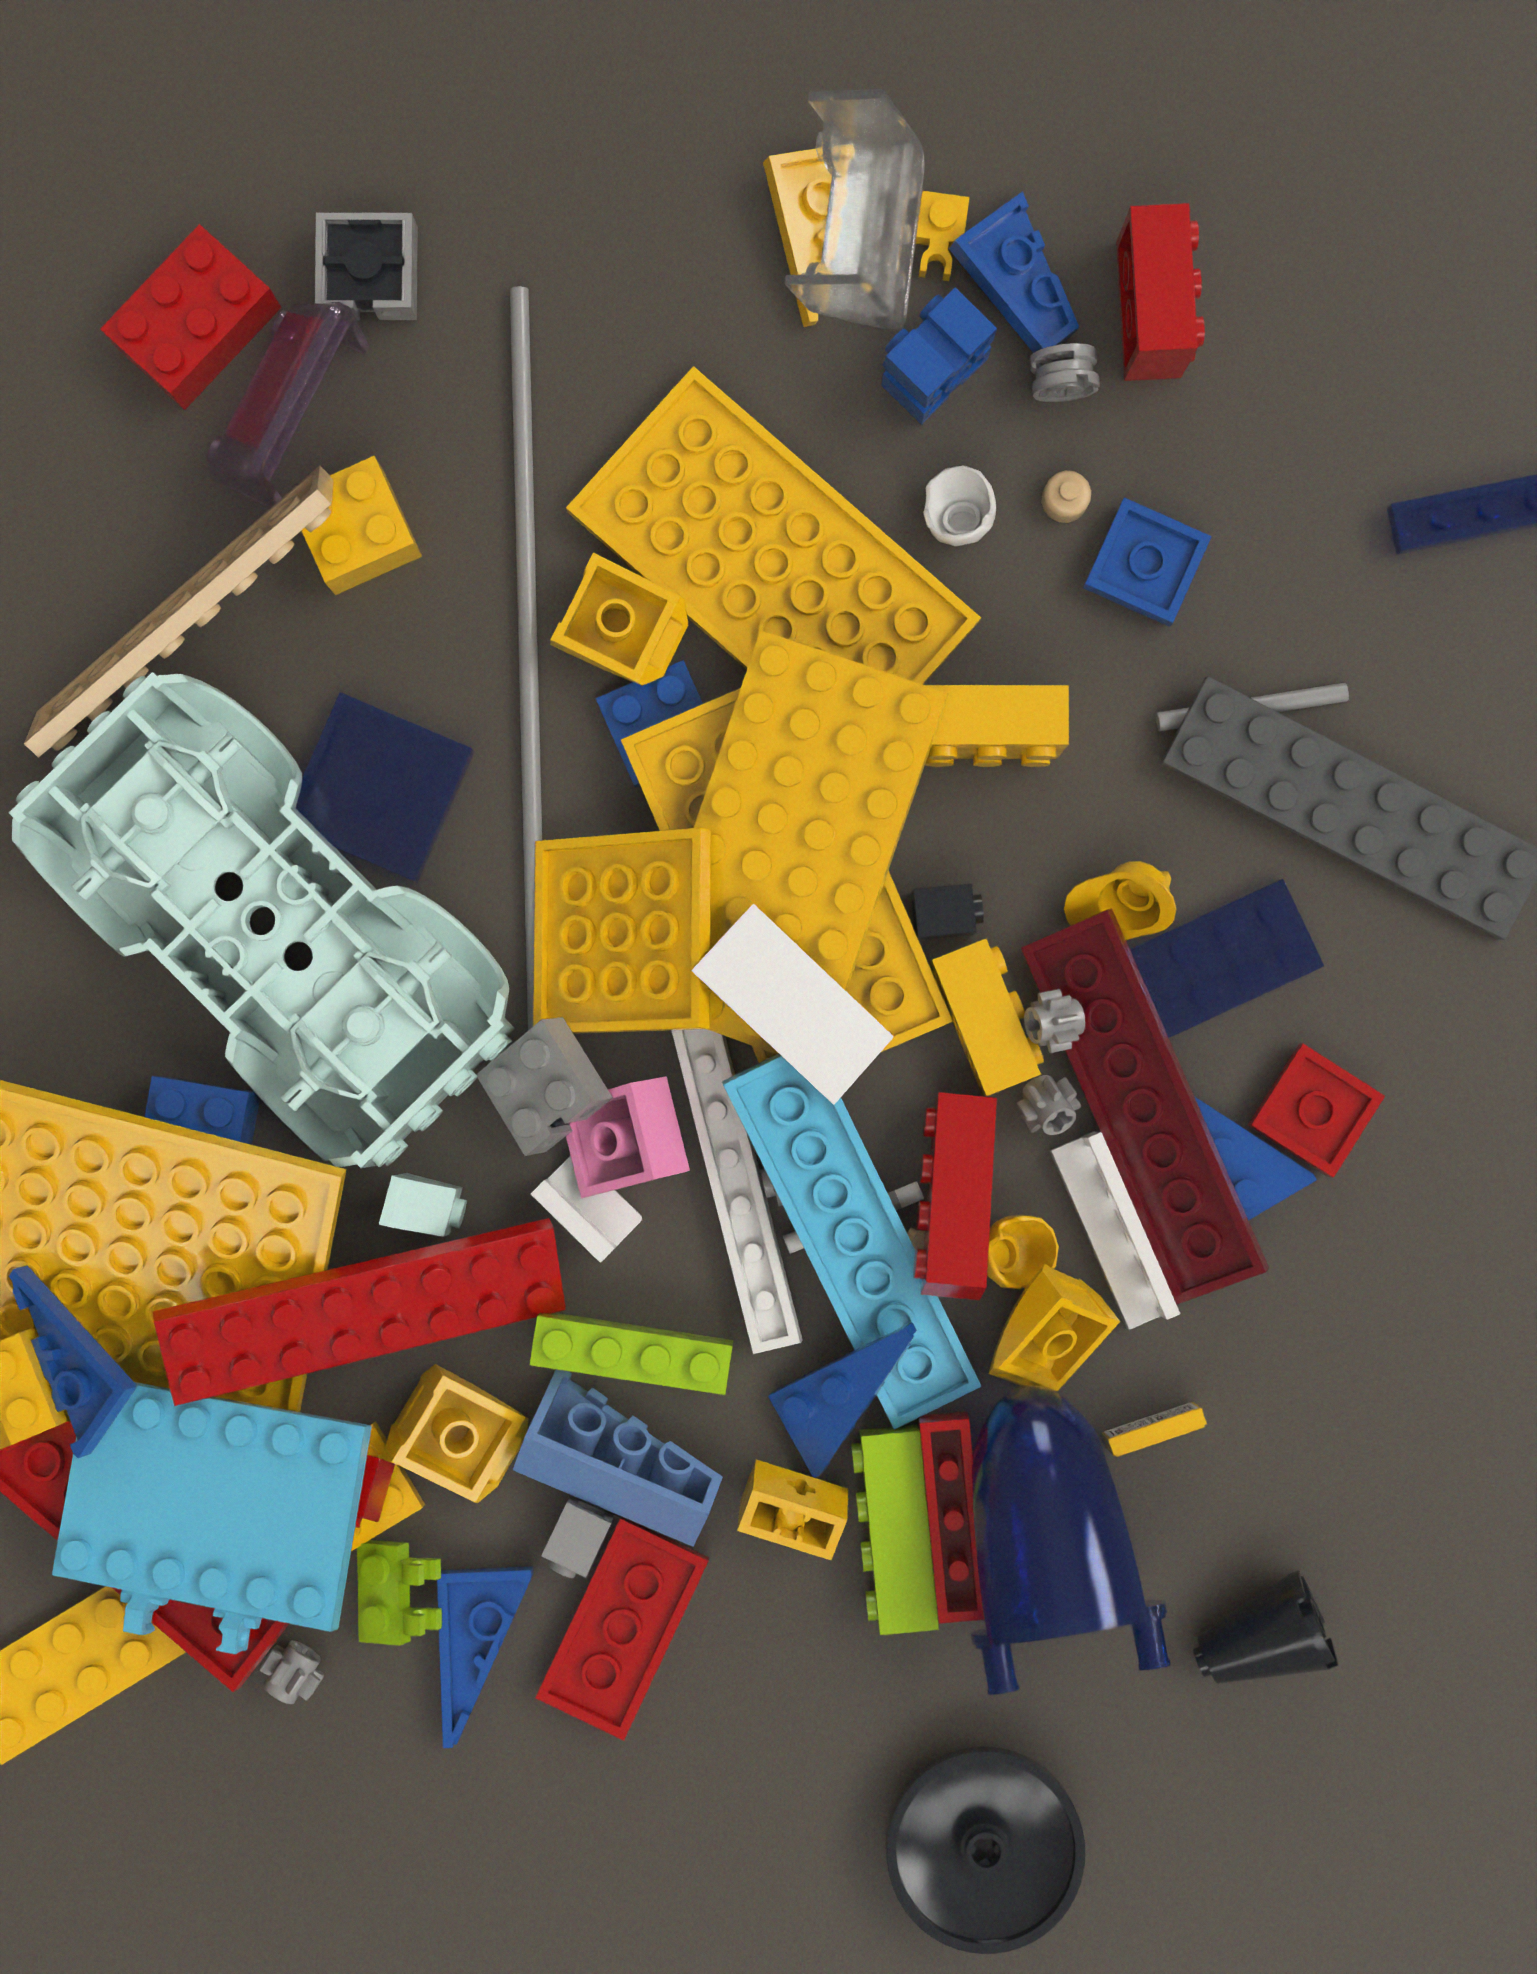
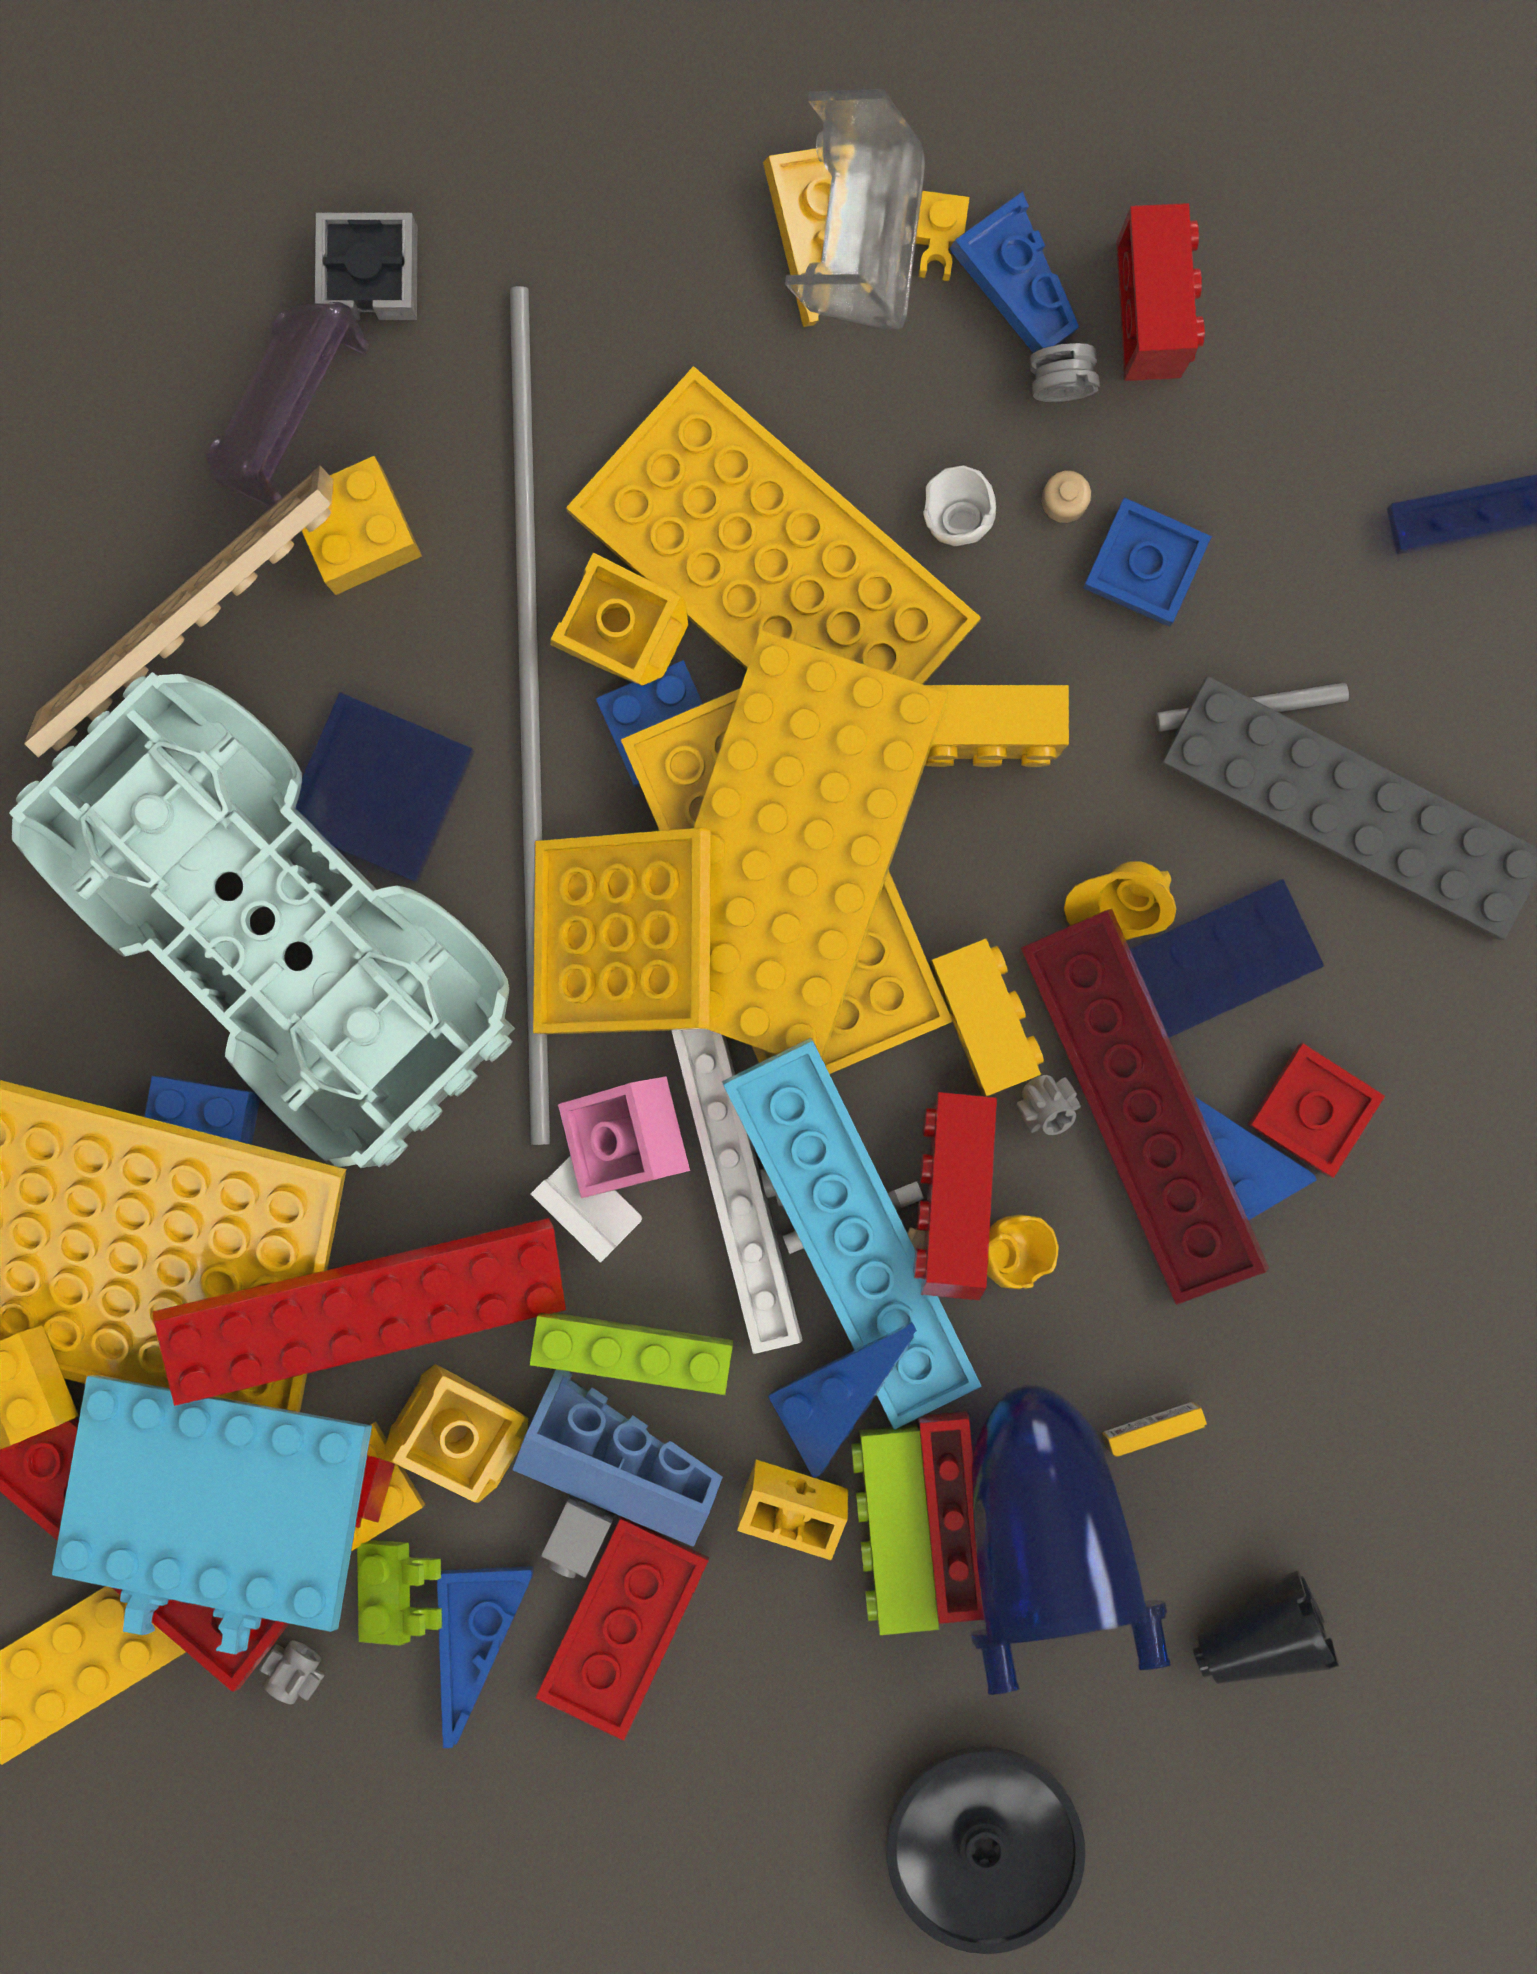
(74, 1363): blue wing -> none
(191, 317): red brick -> none
(422, 1205): light aqua slope -> none
(543, 1085): light grey piece -> none
(792, 1004): white sticker -> none
(938, 355): blue brick -> none
(946, 911): black brick -> none
(1051, 1331): yellow slope -> none
(1054, 1021): light grey gear -> none
(1114, 1230): white fence -> none

